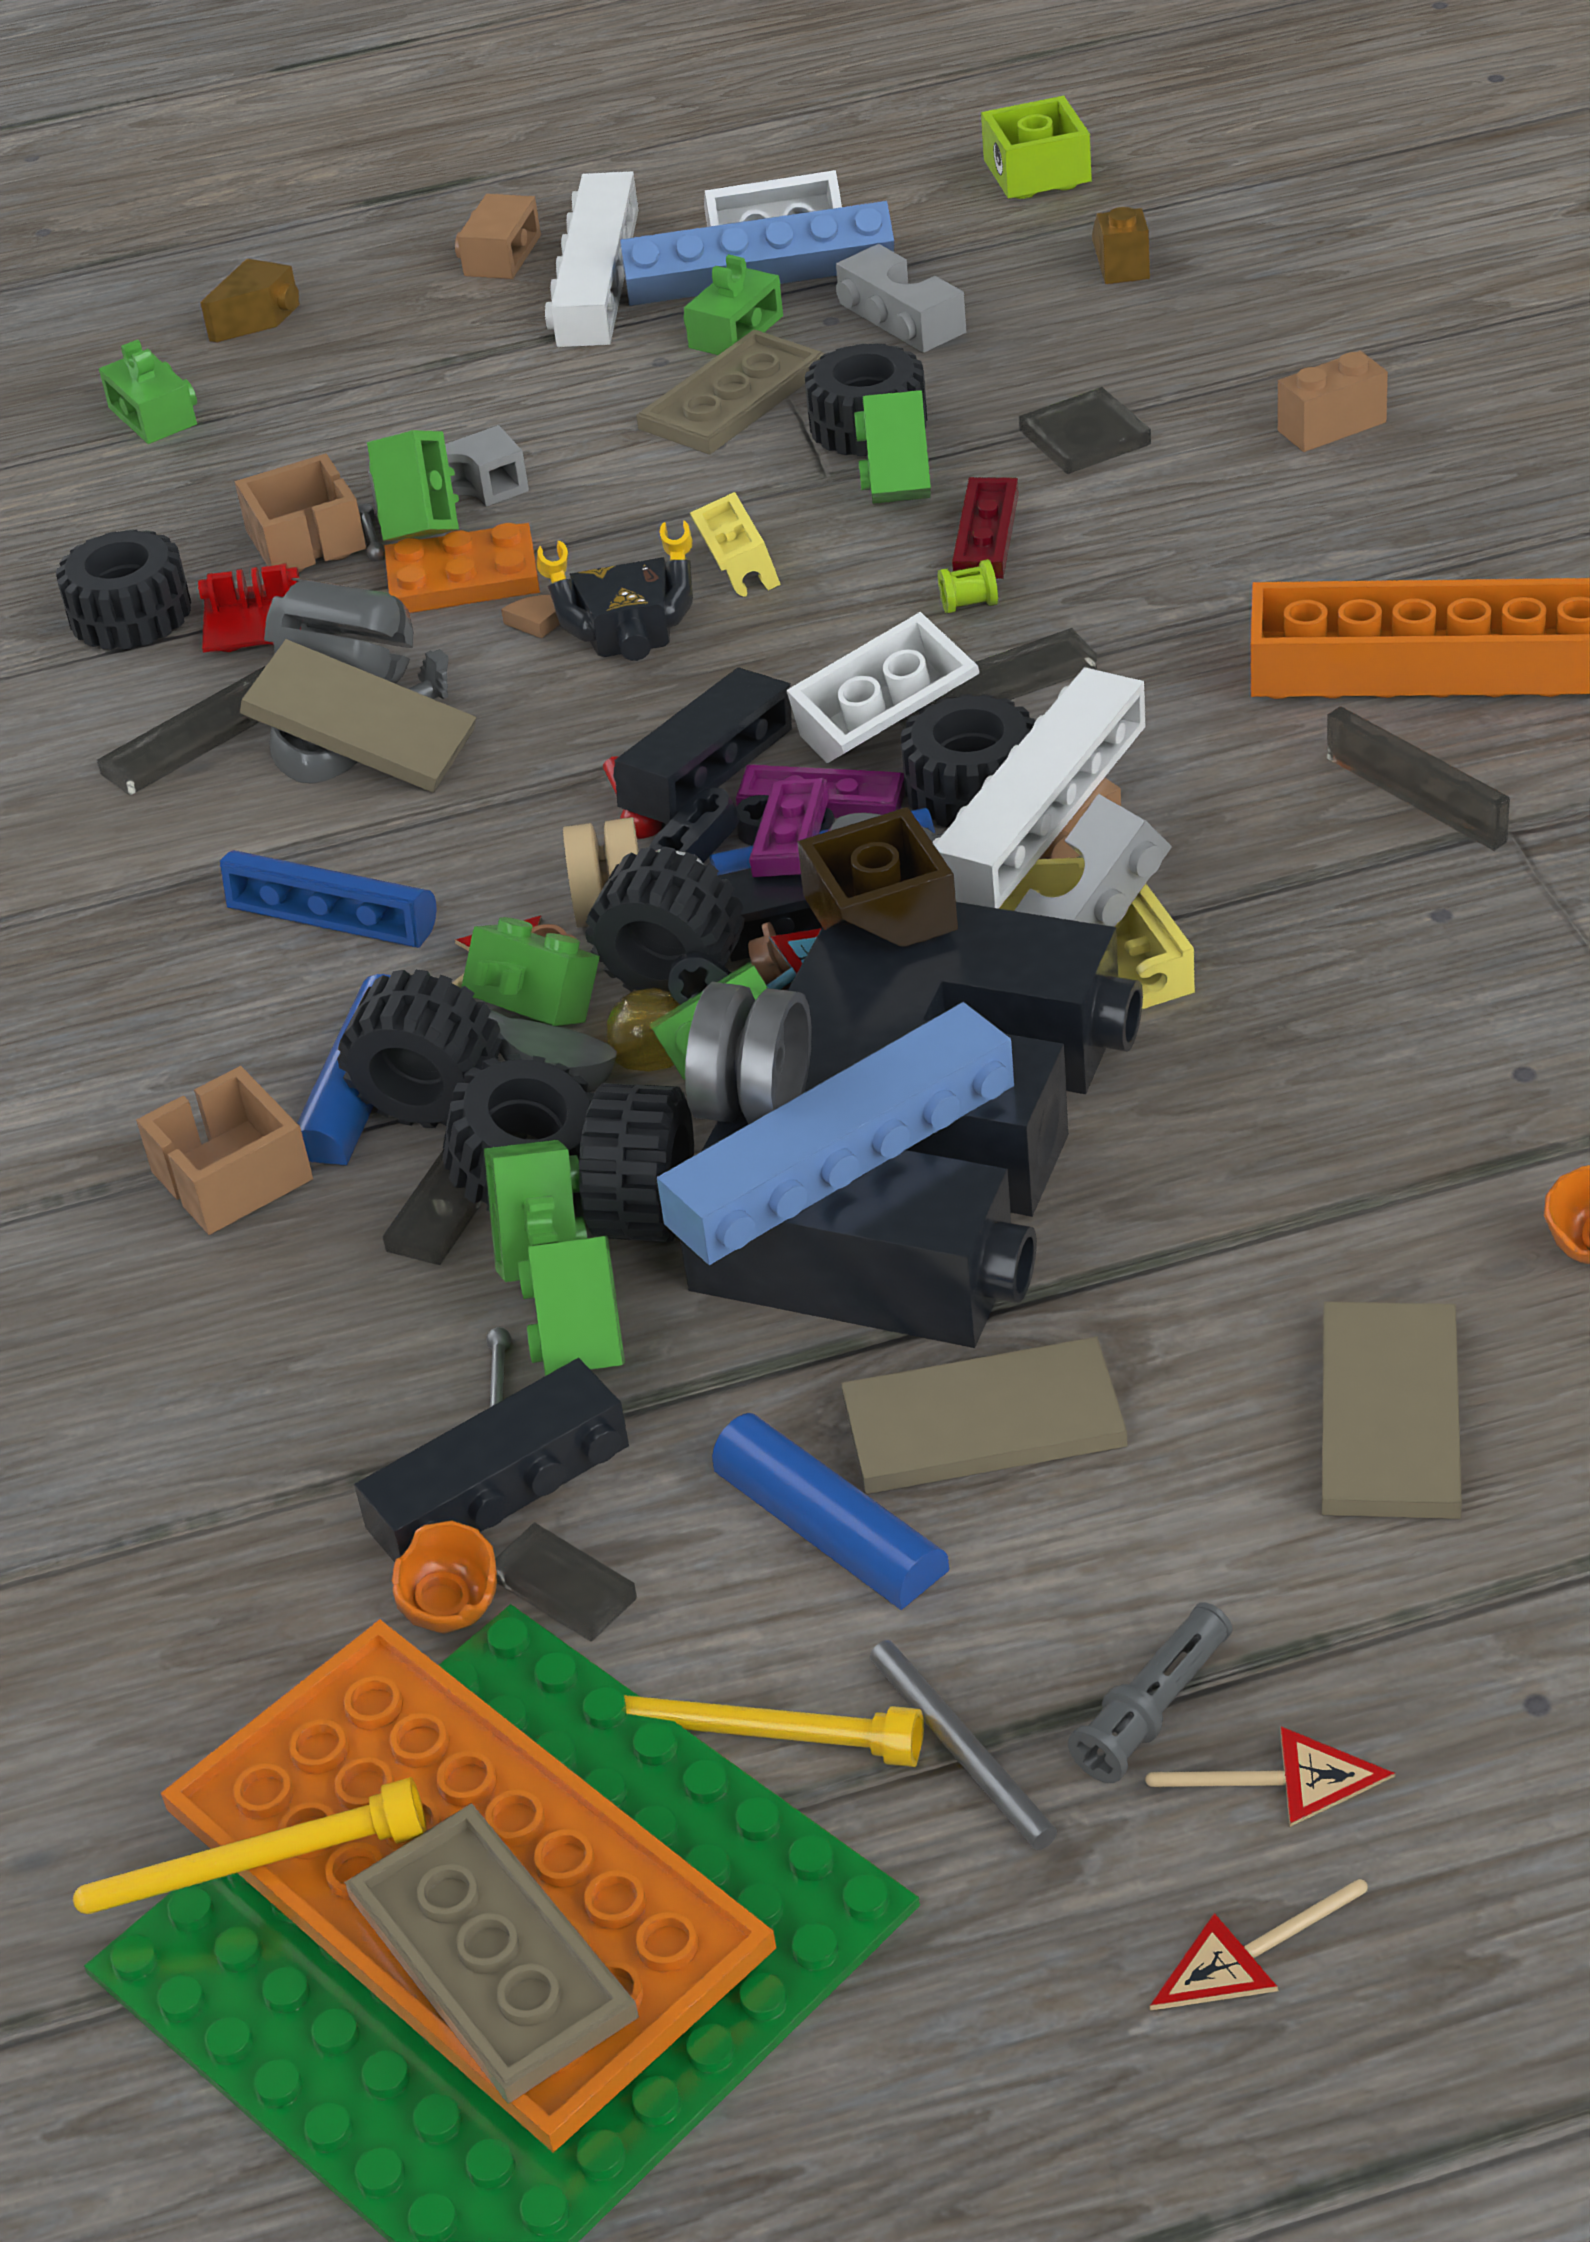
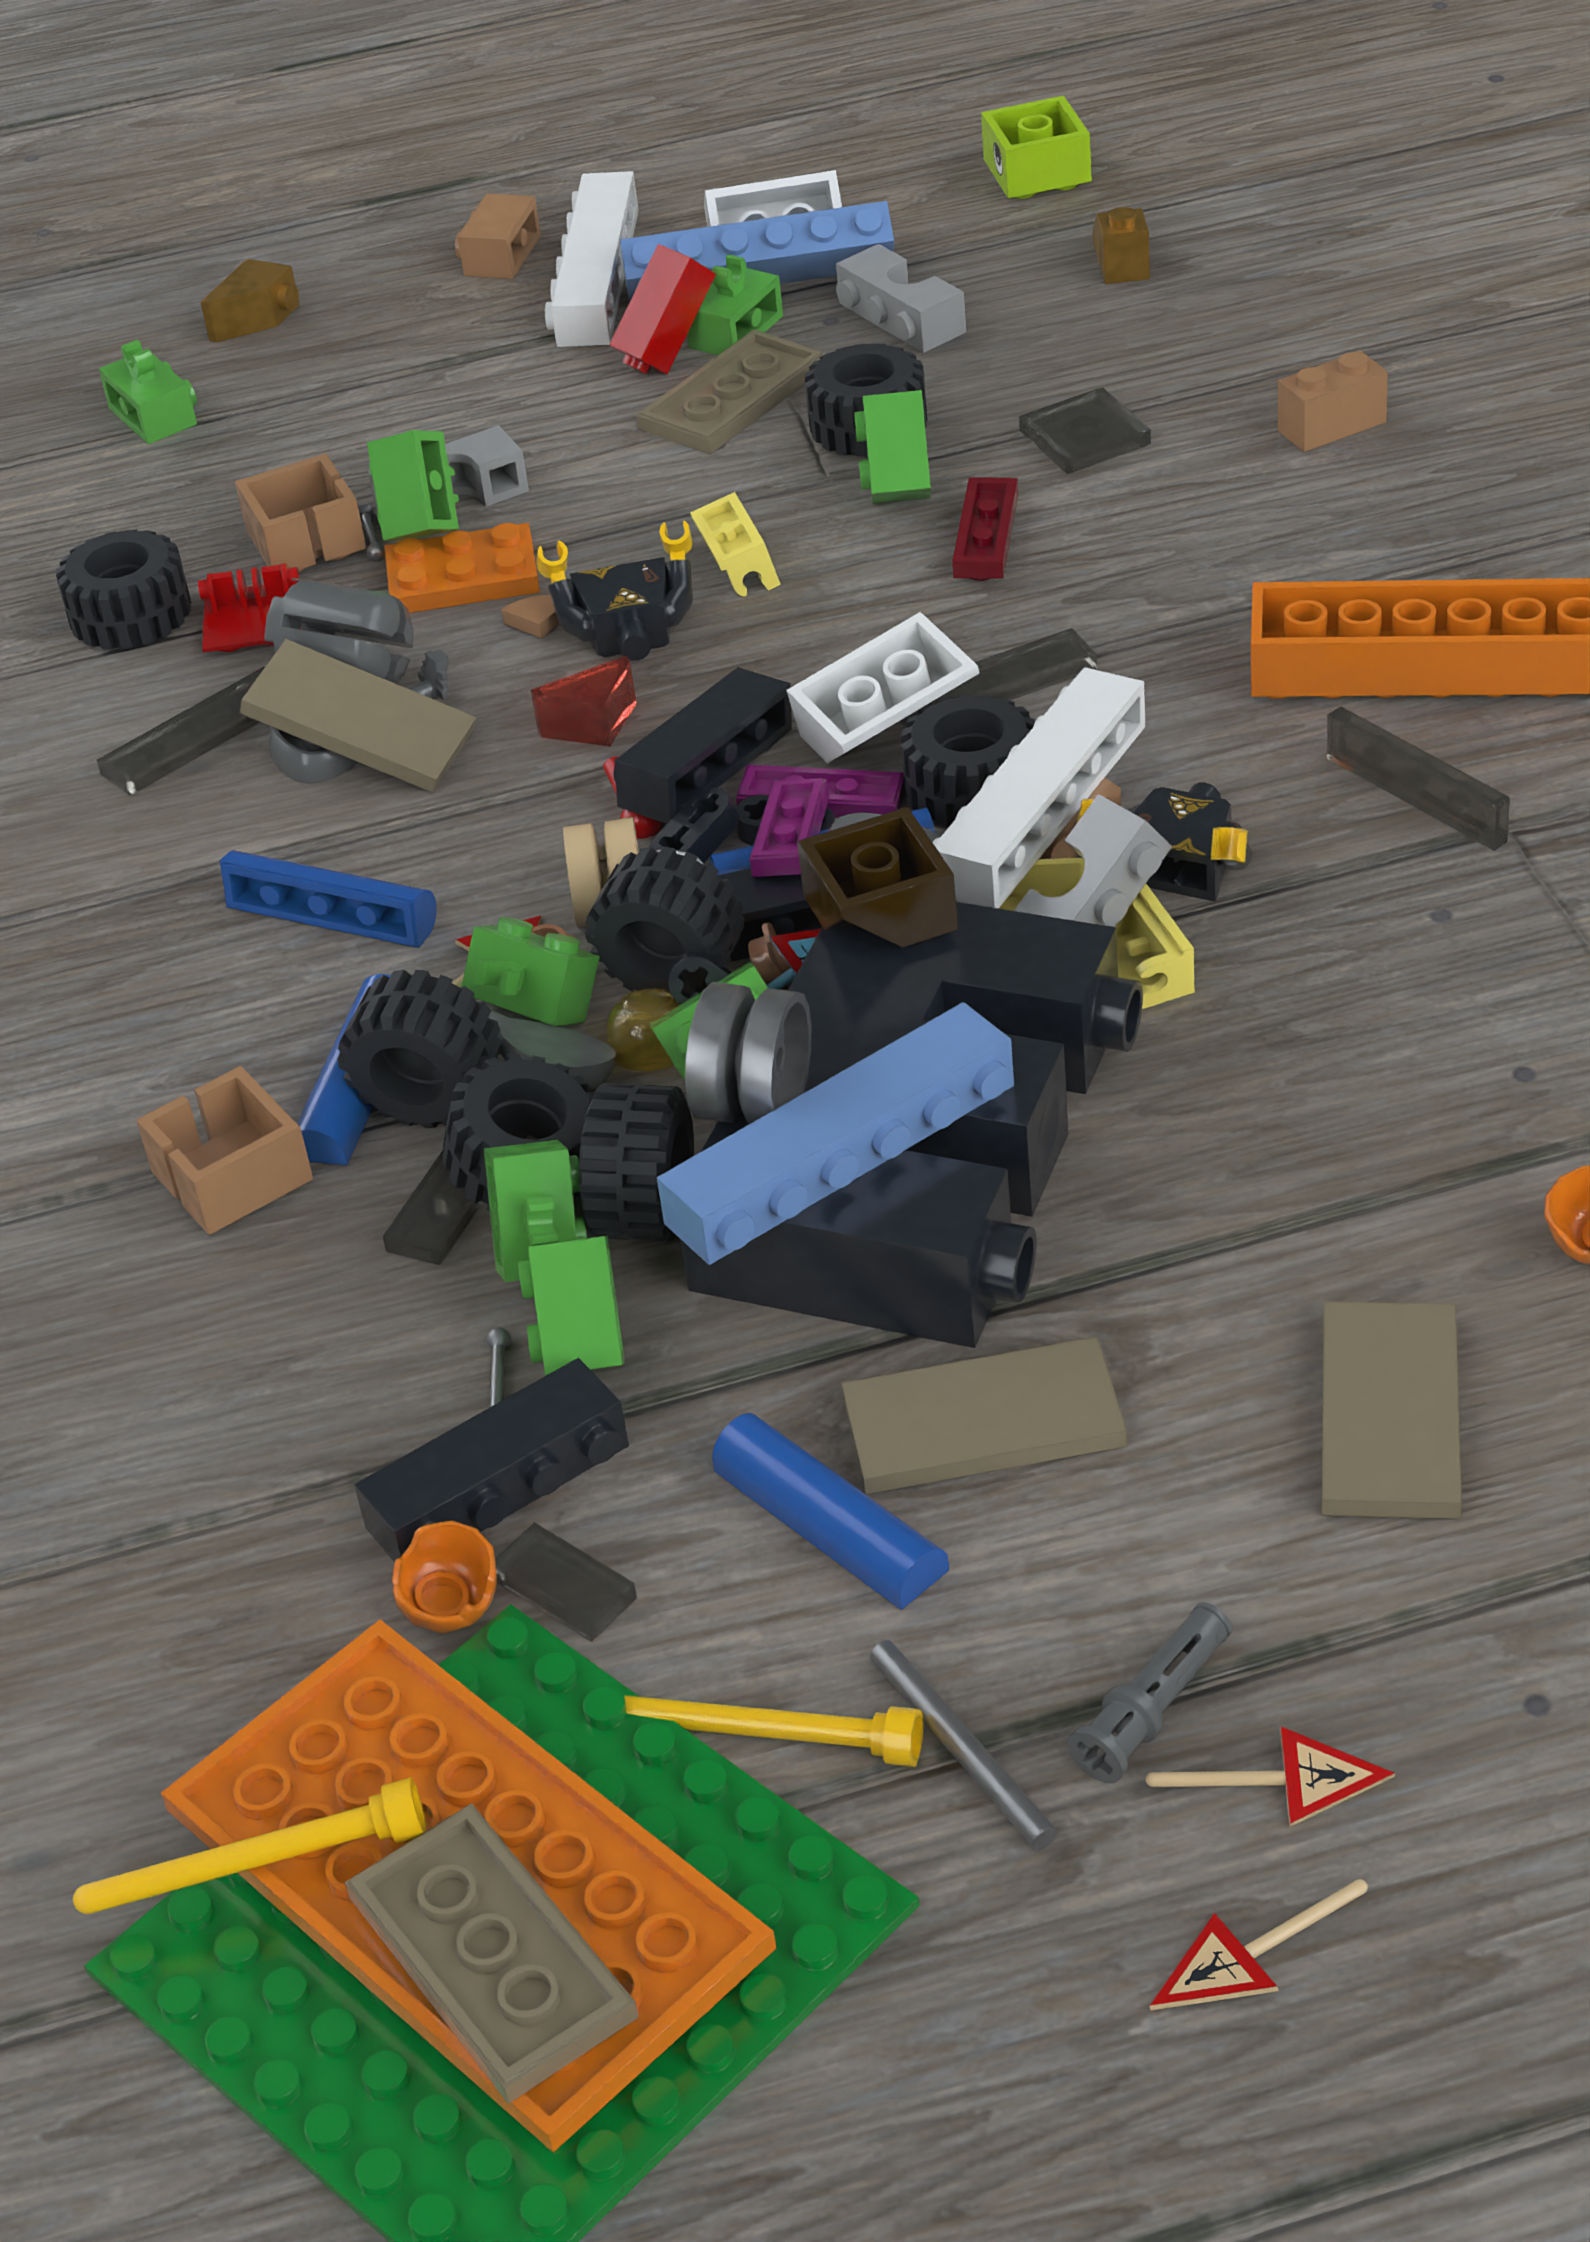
(586, 705): none -> clear red slope
(661, 310): none -> brick
(968, 586): lime bush -> none
(1200, 835): none -> black torso

